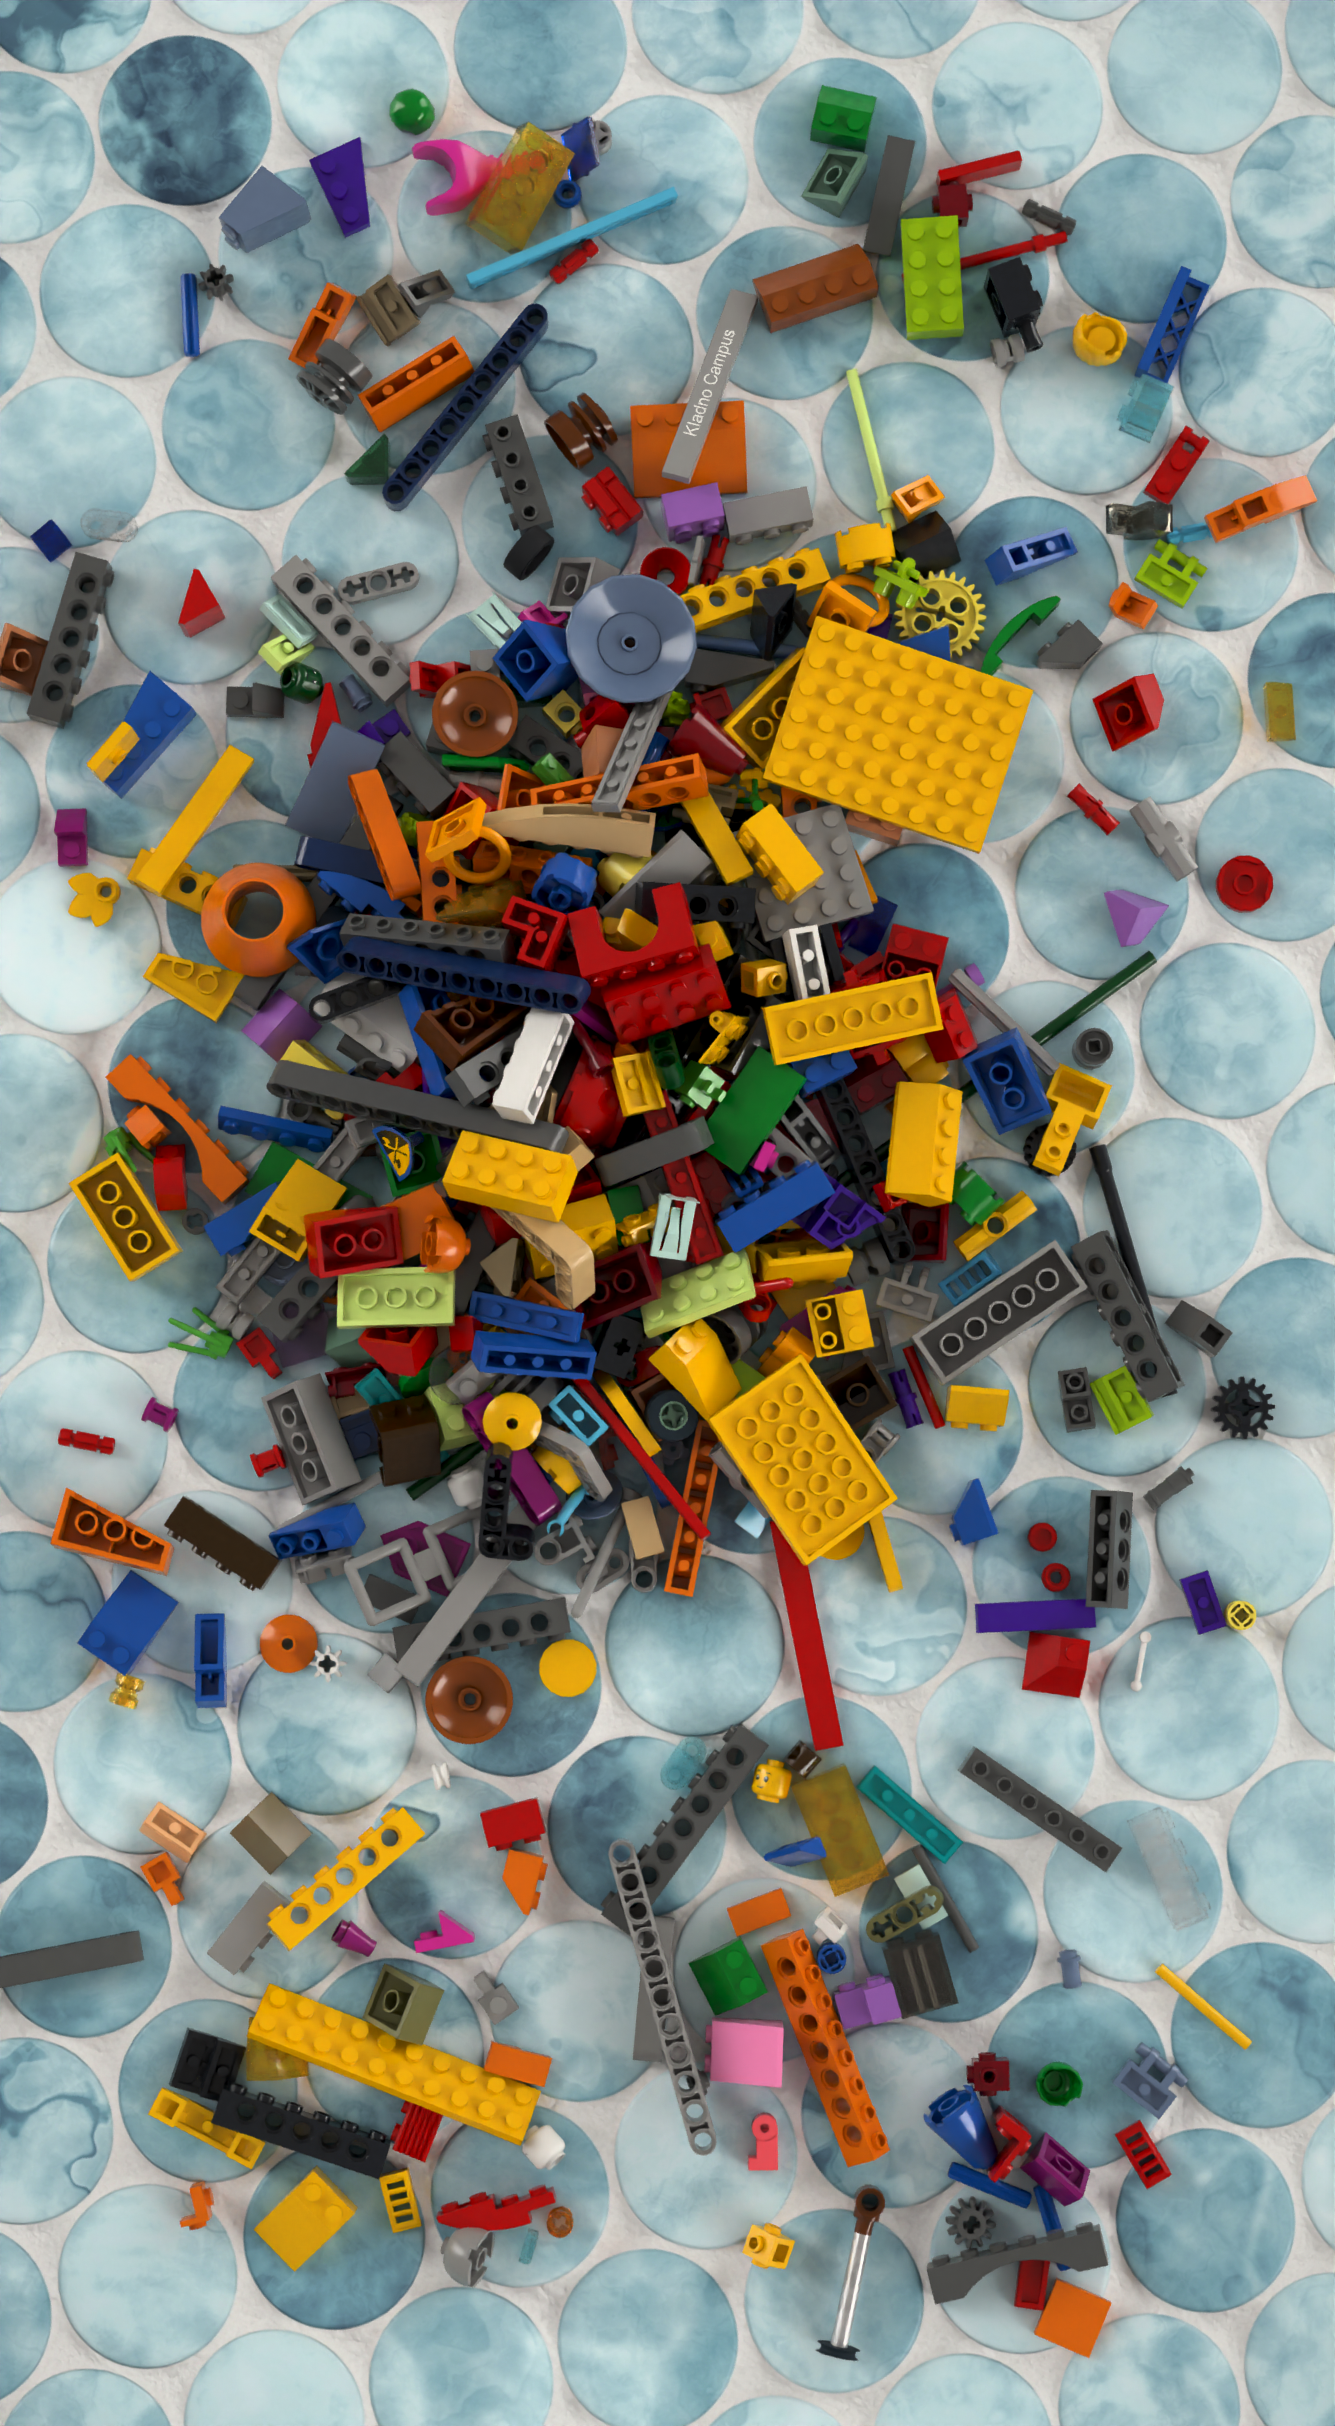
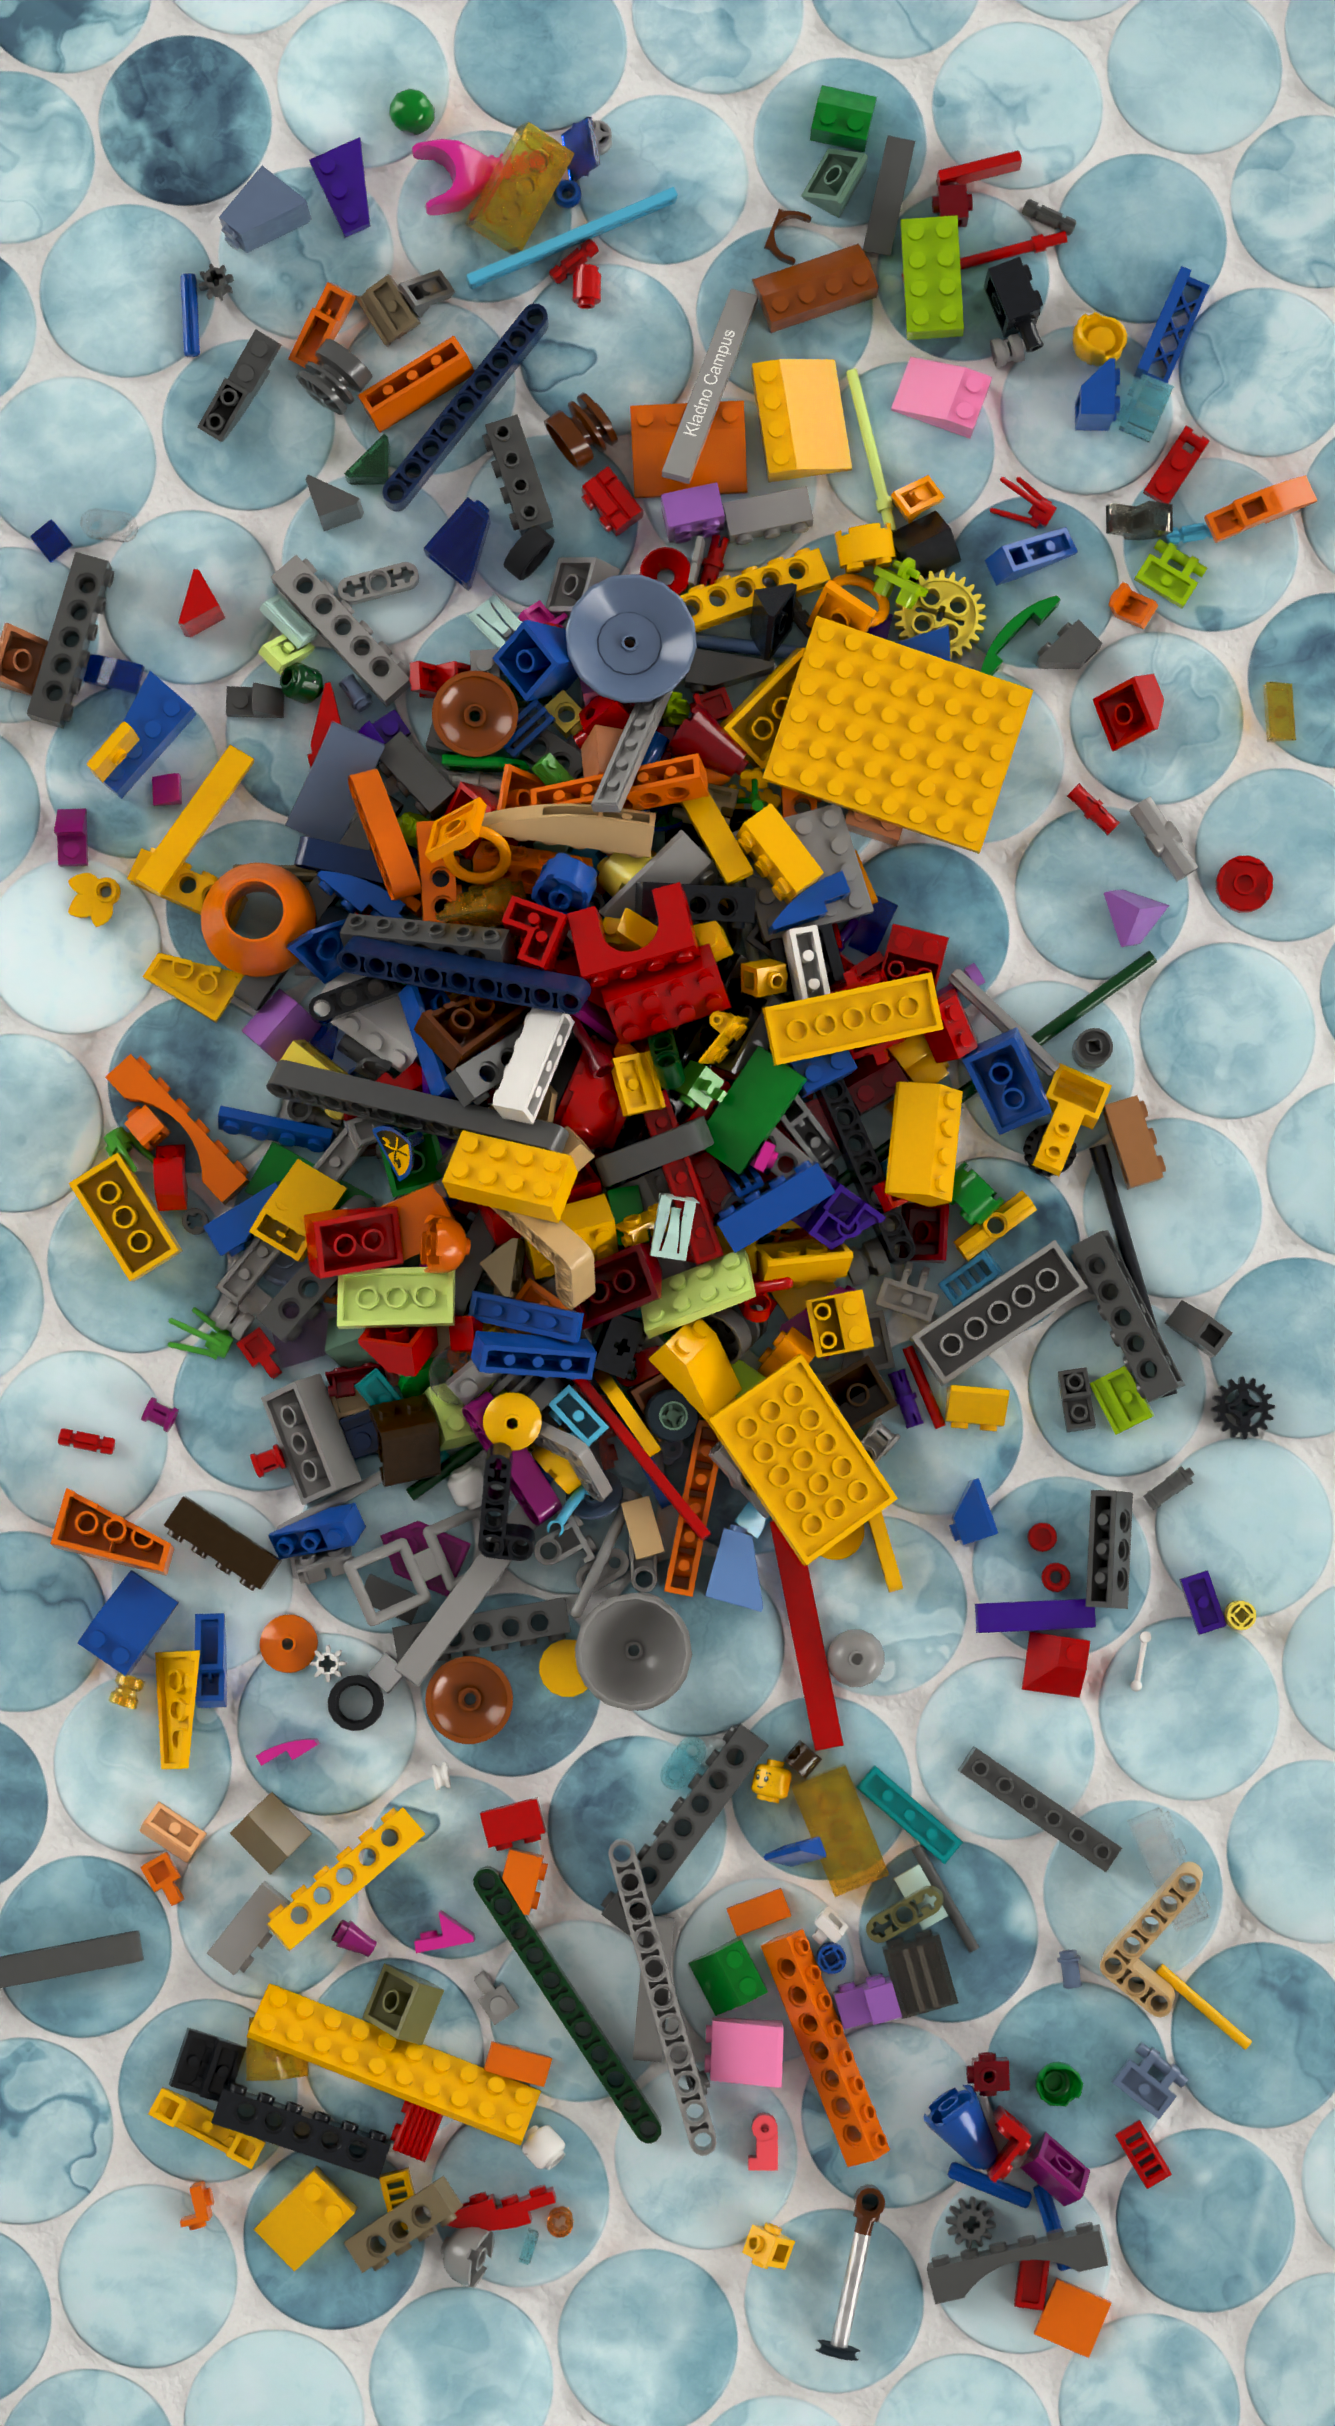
(113, 673): none -> clear blue slope
(167, 789): none -> dark pink slope
(176, 1702): none -> yellow wing
(240, 387): none -> dark grey slope
(294, 1748): none -> dark pink slope
(325, 1039): none -> clear blue slope
(333, 504): none -> dark grey slope
(333, 1702): none -> black tyre
(436, 2197): none -> dark tan brick
(461, 542): none -> clear blue slope
(542, 711): none -> blue tile
(568, 2018): none -> dark green beam
(586, 286): none -> red brick
(633, 1680): none -> light grey rock
(735, 1570): none -> medium blue slope
(781, 217): none -> reddish brown cap
(800, 418): none -> yellow slope
(811, 903): none -> blue slope
(855, 1658): none -> light grey cylinder
(942, 395): none -> bright pink slope
(1041, 508): none -> red plant
(1096, 401): none -> blue slope
(1133, 1142): none -> medium nougat brick
(1146, 1934): none -> tan beam

